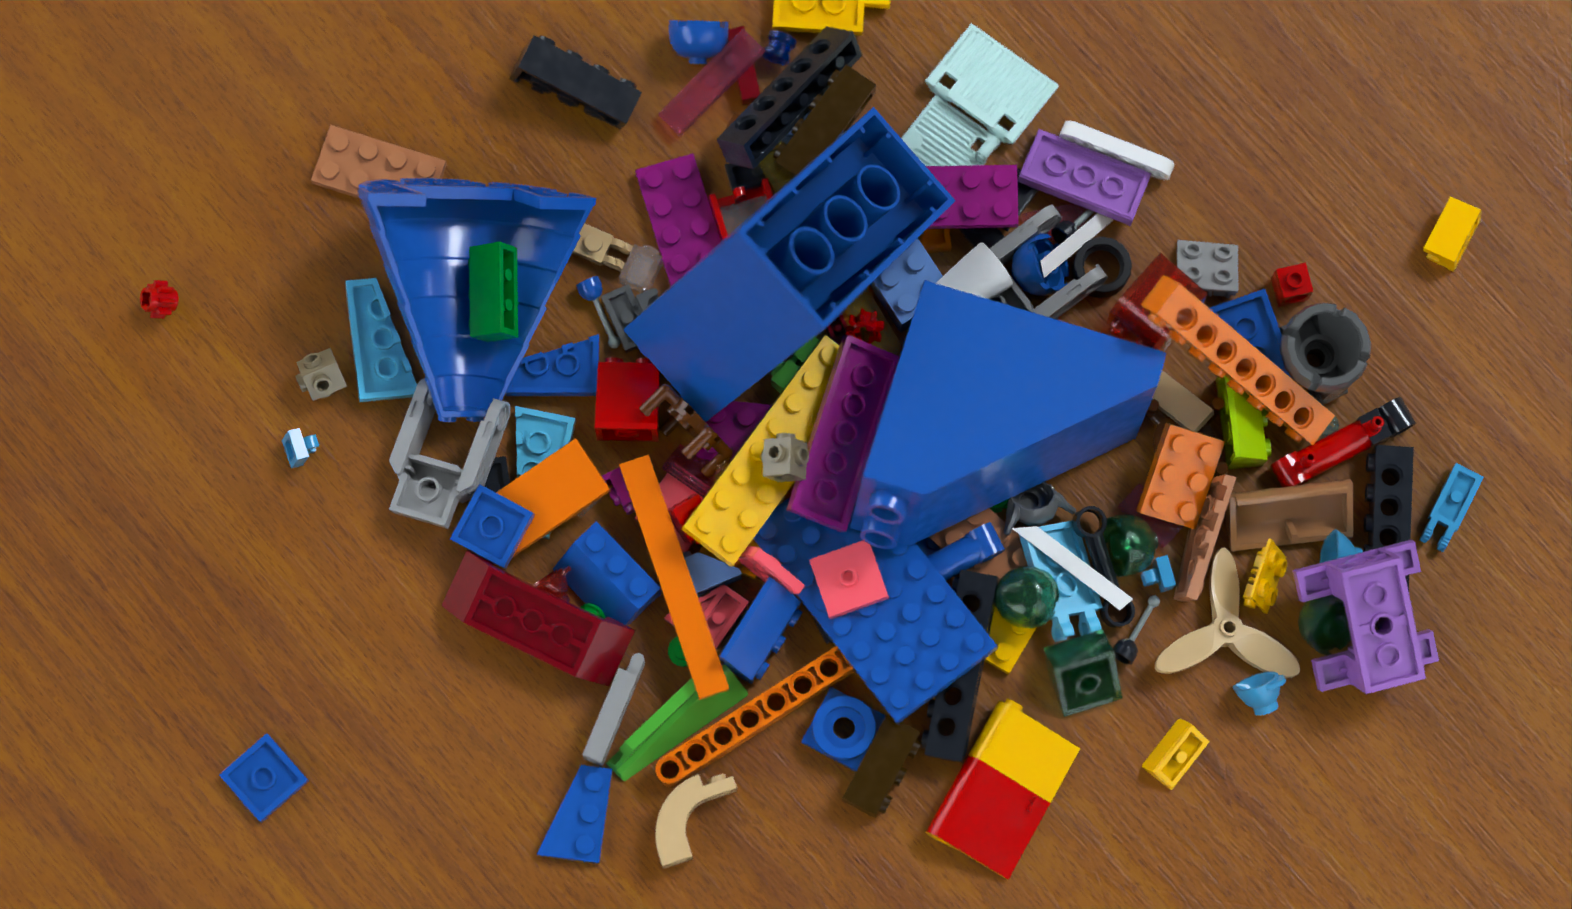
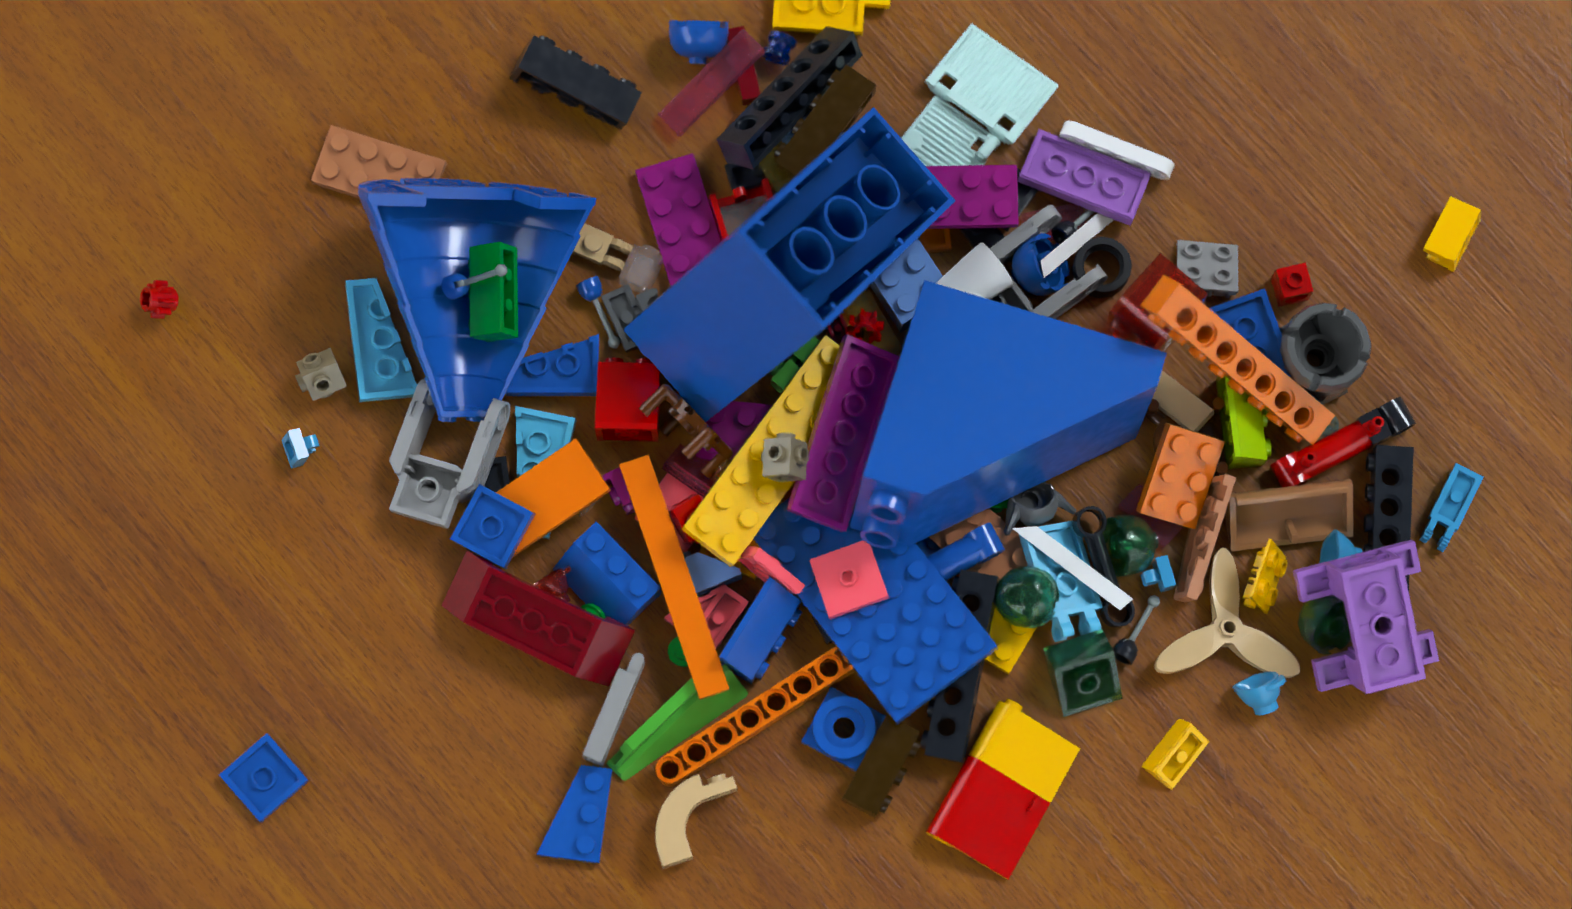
(462, 283): none -> hinge

